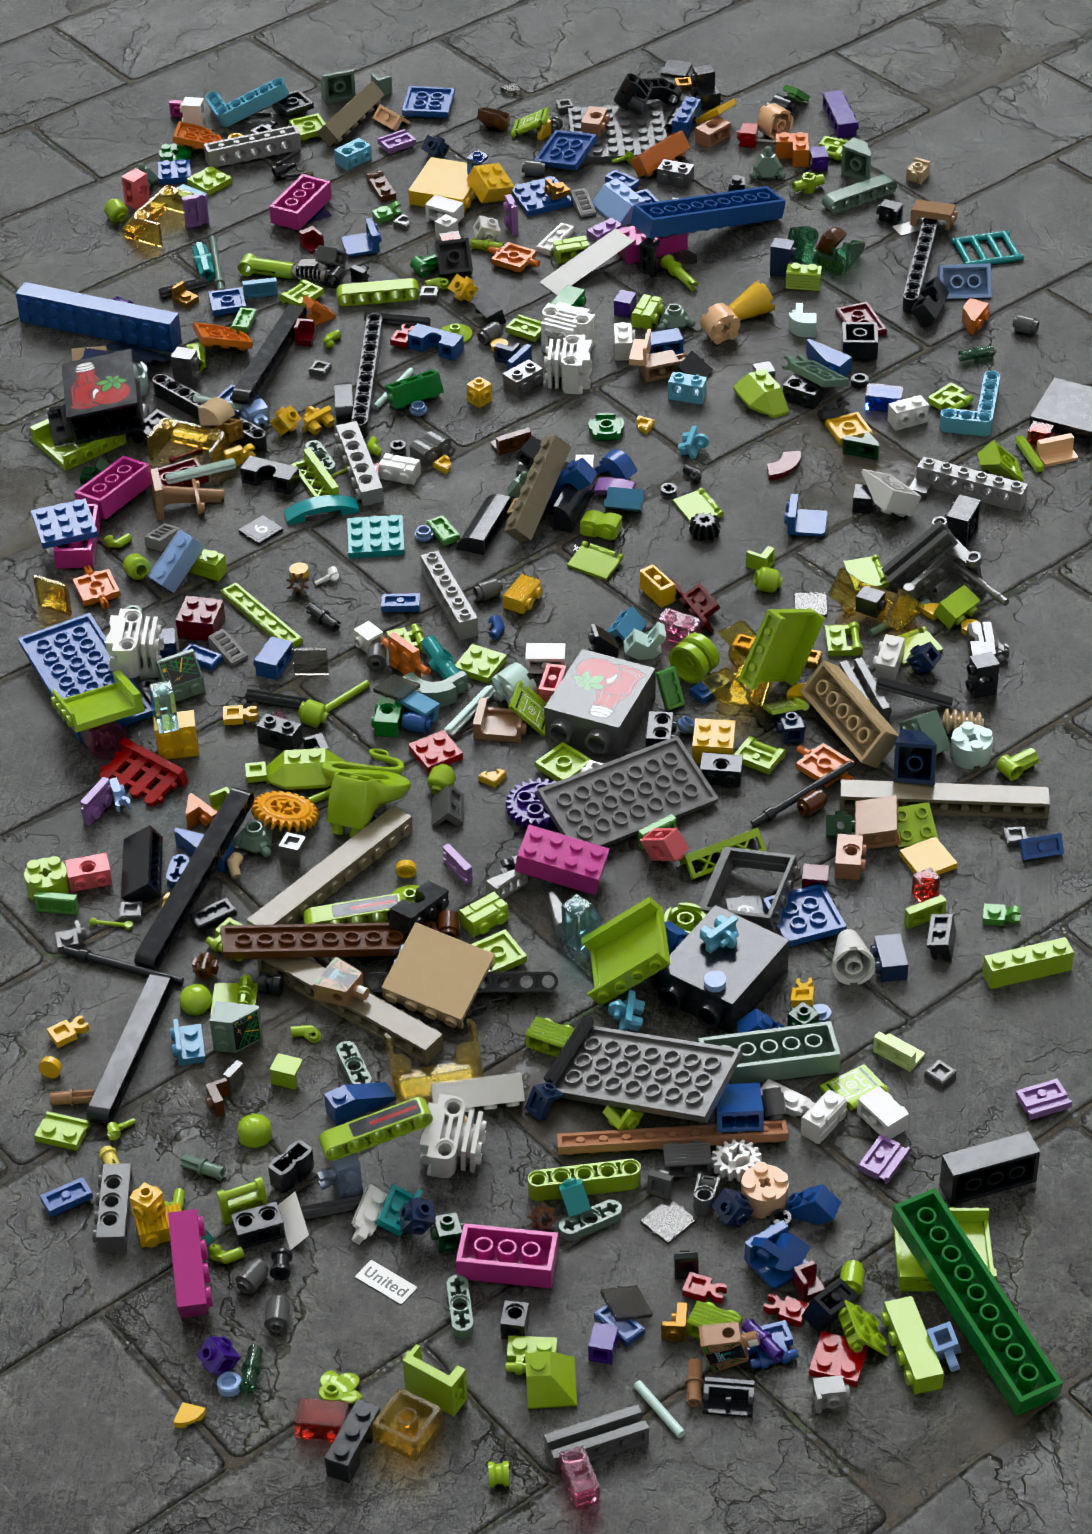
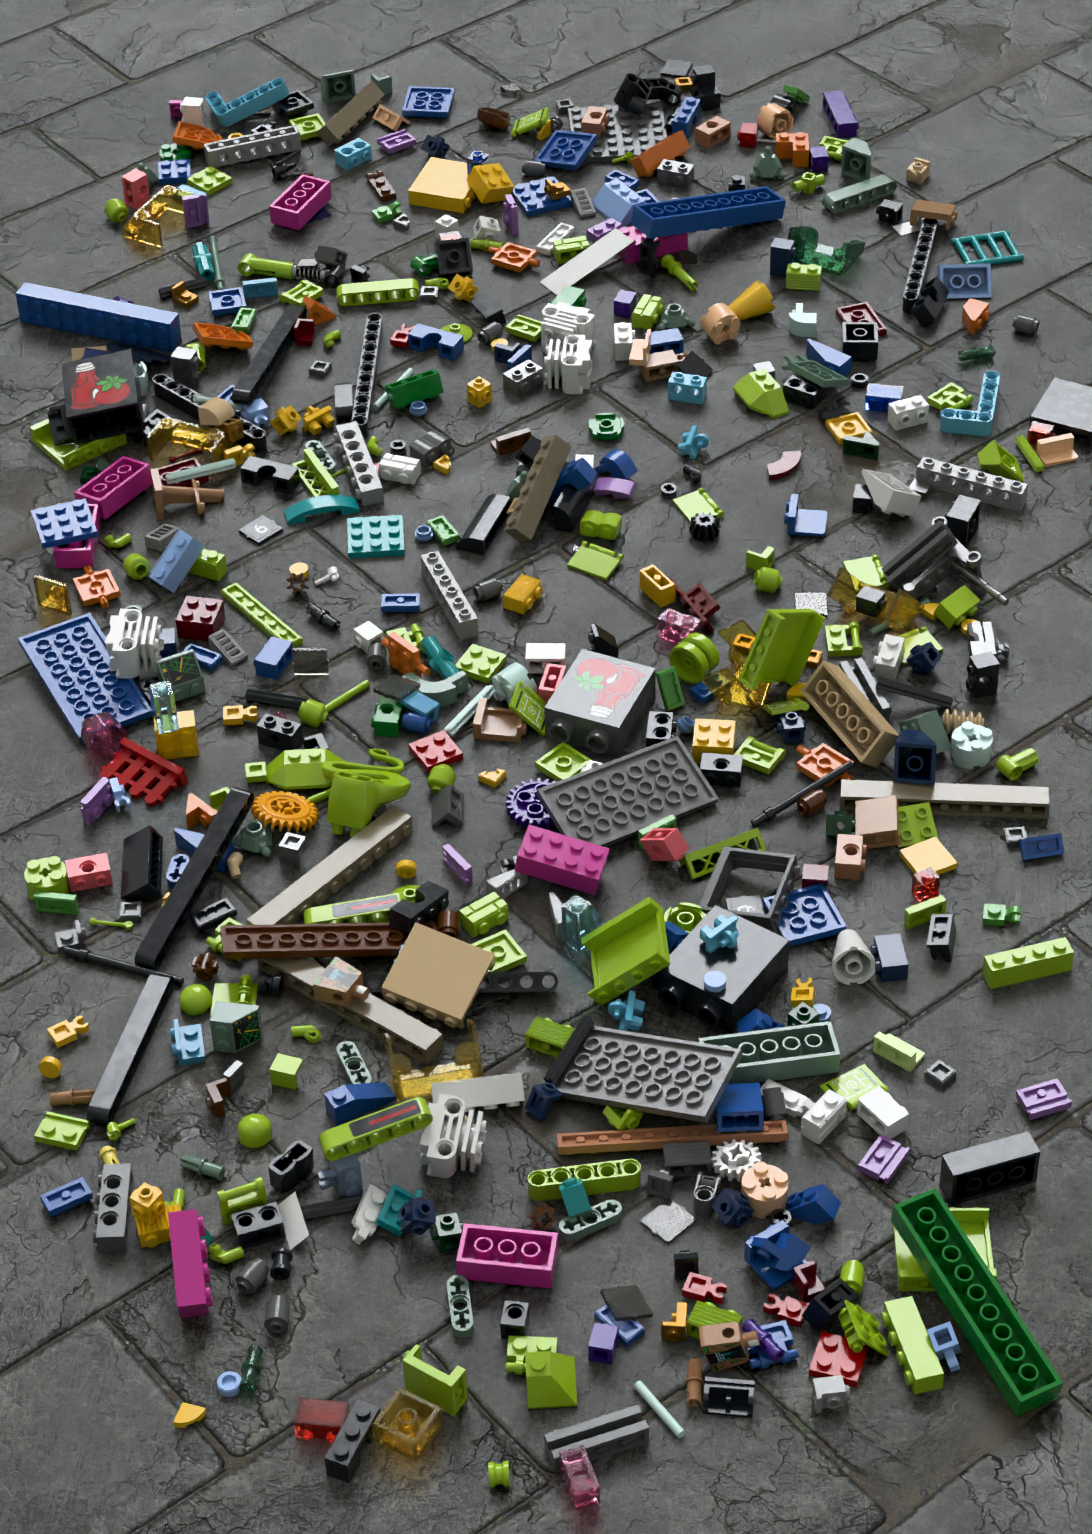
(100, 704): lime panel -> none
(218, 1355): dark purple brick -> none
(310, 239): dark red panel -> none
(339, 1387): lime plate -> none
(363, 243): bracket -> none
(386, 1282): white sticker -> none
(401, 319): black axle -> none
(439, 206): white brick -> none
(498, 626): blue arm -> none
(624, 499): dark azure panel -> none
(626, 622): dark azure panel -> none
(645, 424): yellow tile -> none
(645, 646): light aqua brick -> none
(716, 111): yellow tile -> none
(830, 240): reddish brown piece -> none

